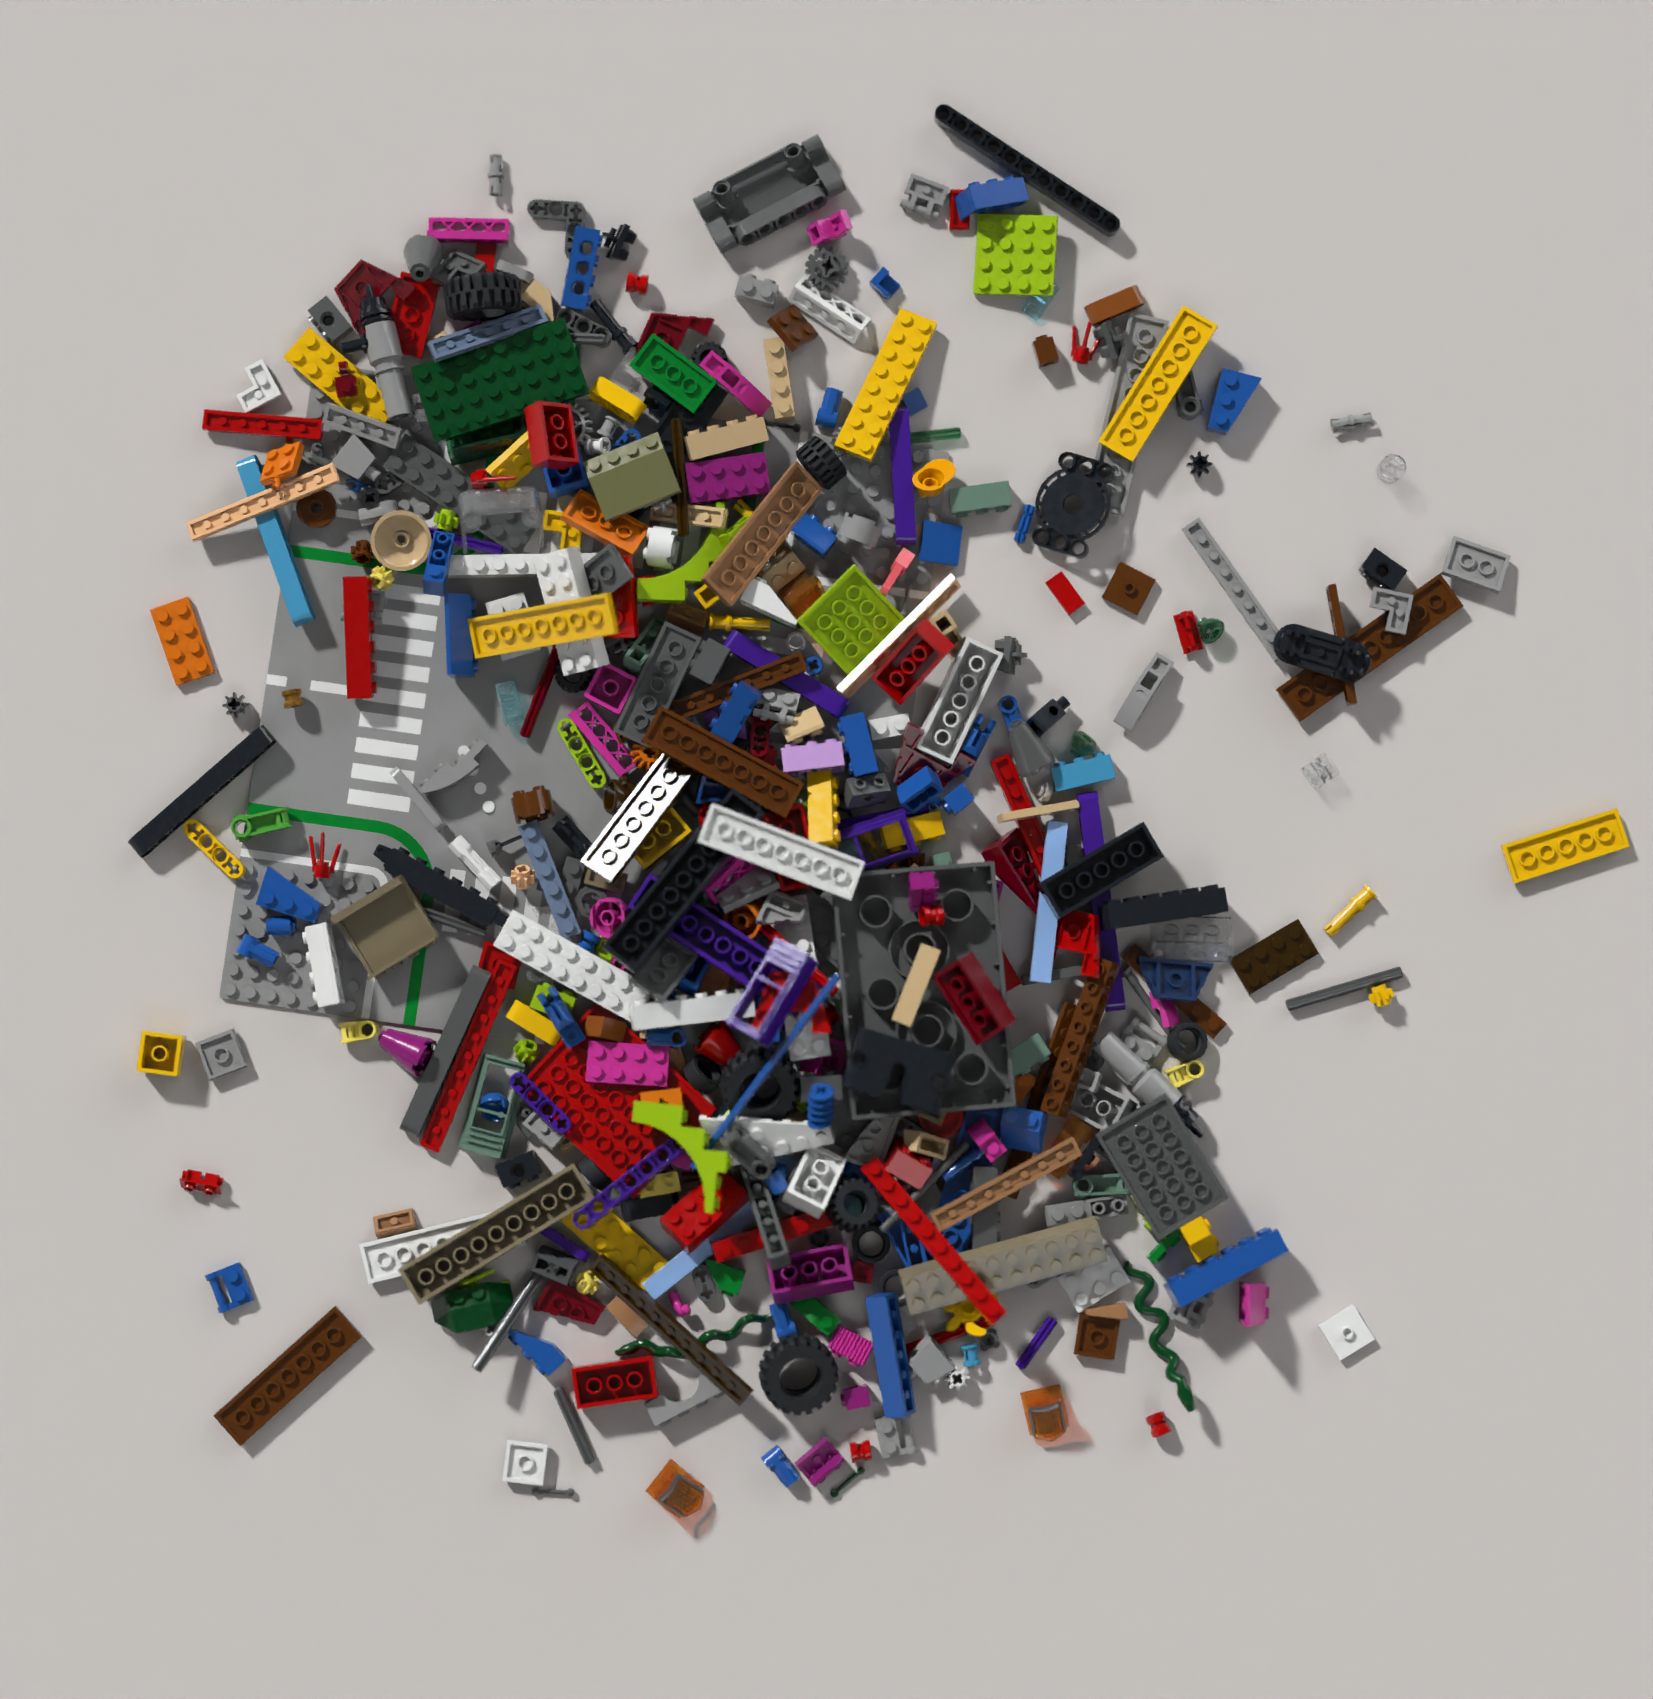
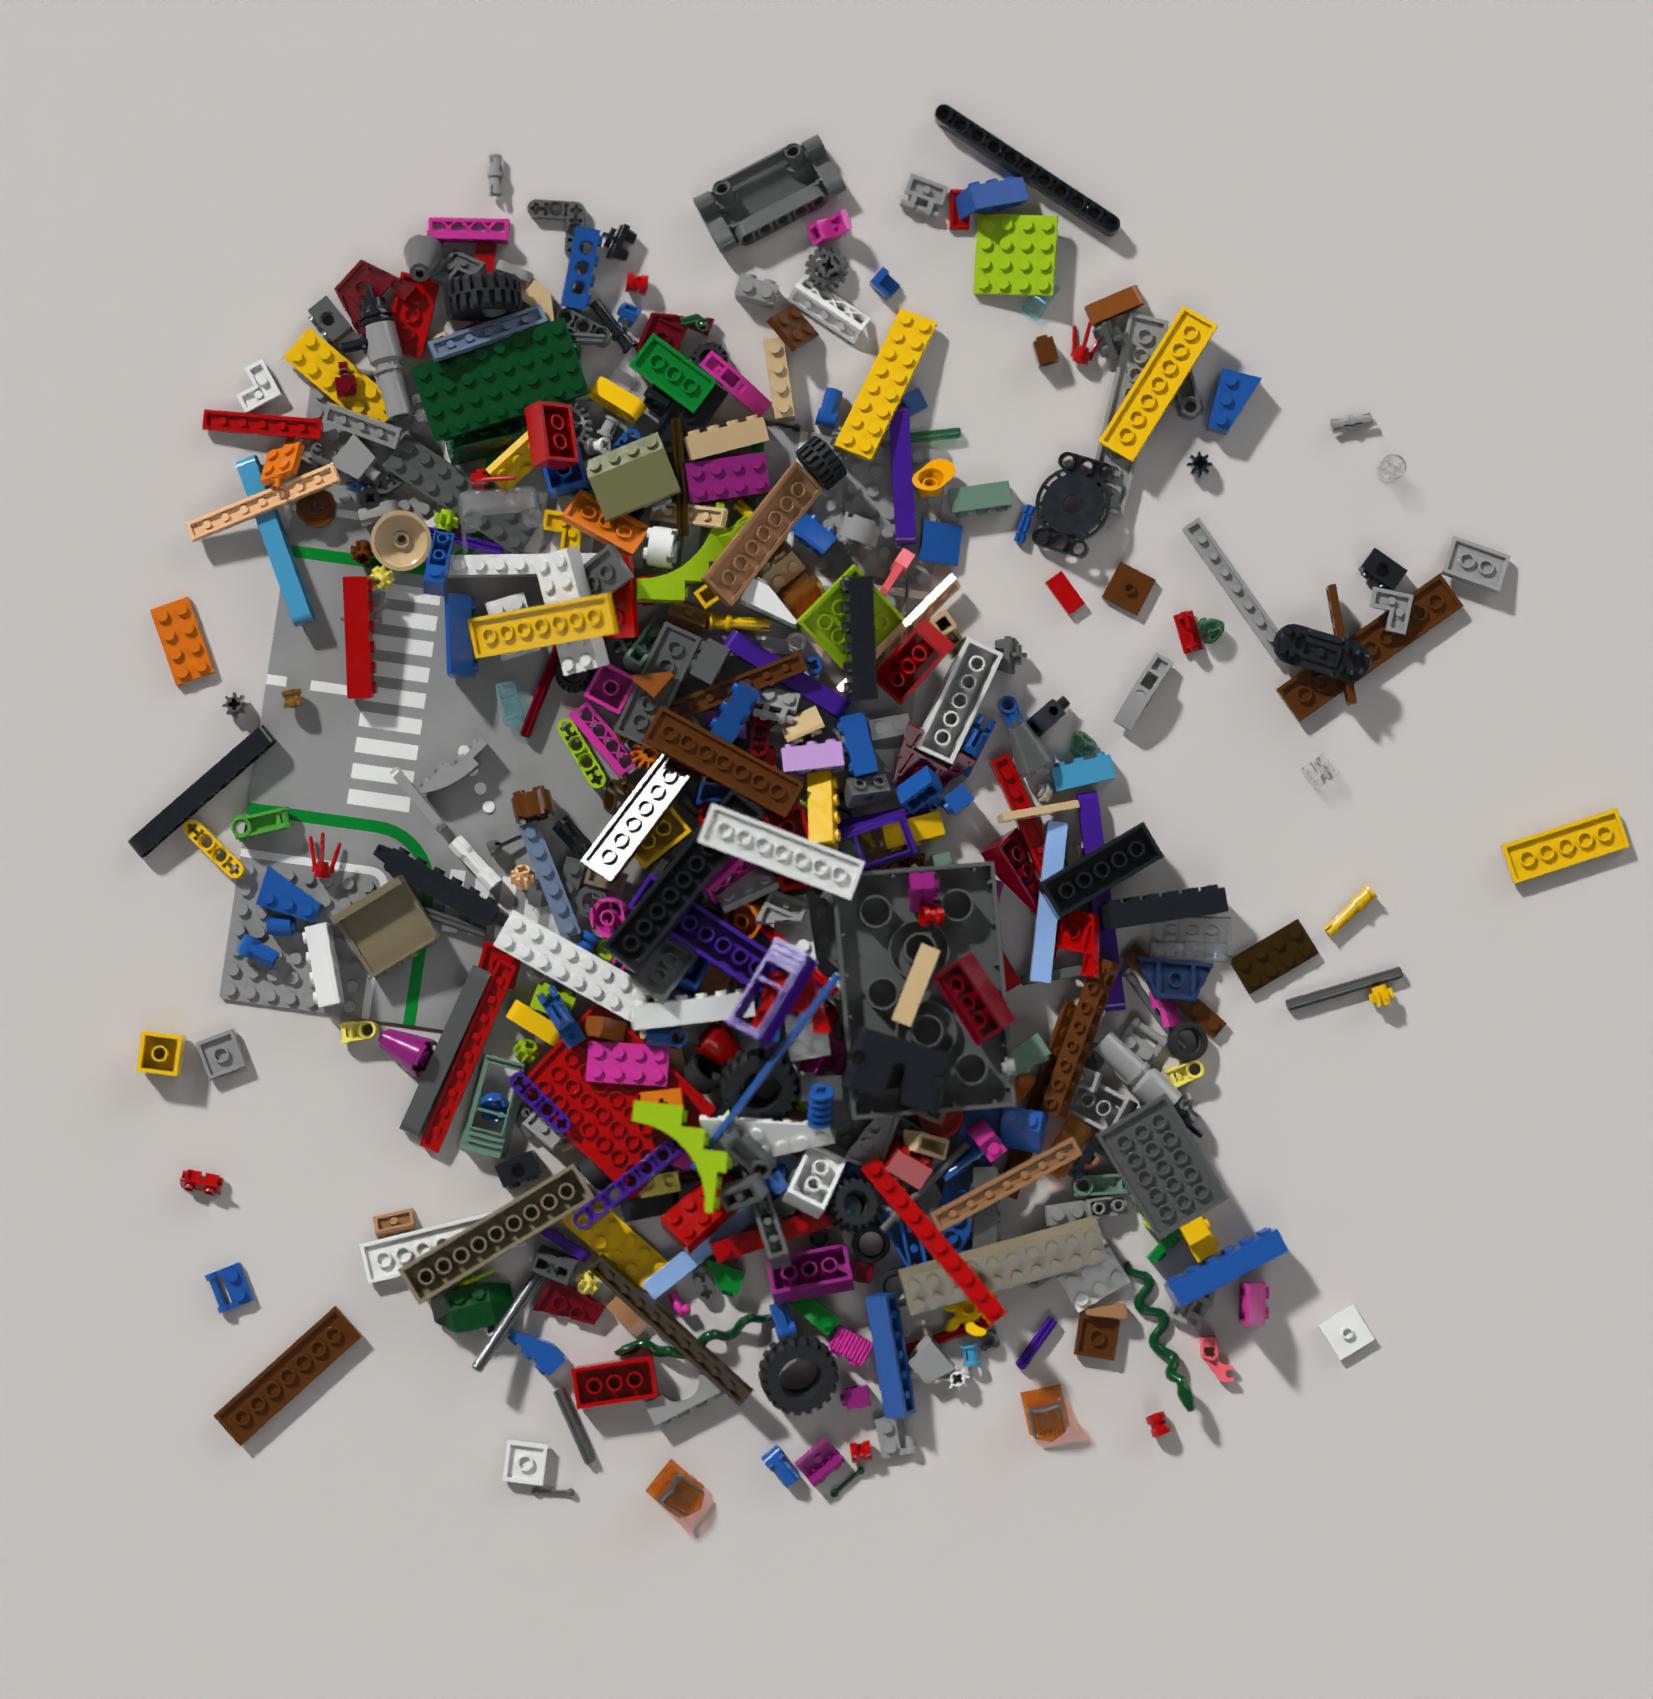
(629, 312): none -> blue tile
(654, 683): none -> dark orange slope
(697, 321): none -> dark green arm
(743, 1192): none -> dark grey brick
(859, 637): none -> black brick
(1009, 1067): none -> light grey plate
(1217, 1367): none -> coral piece

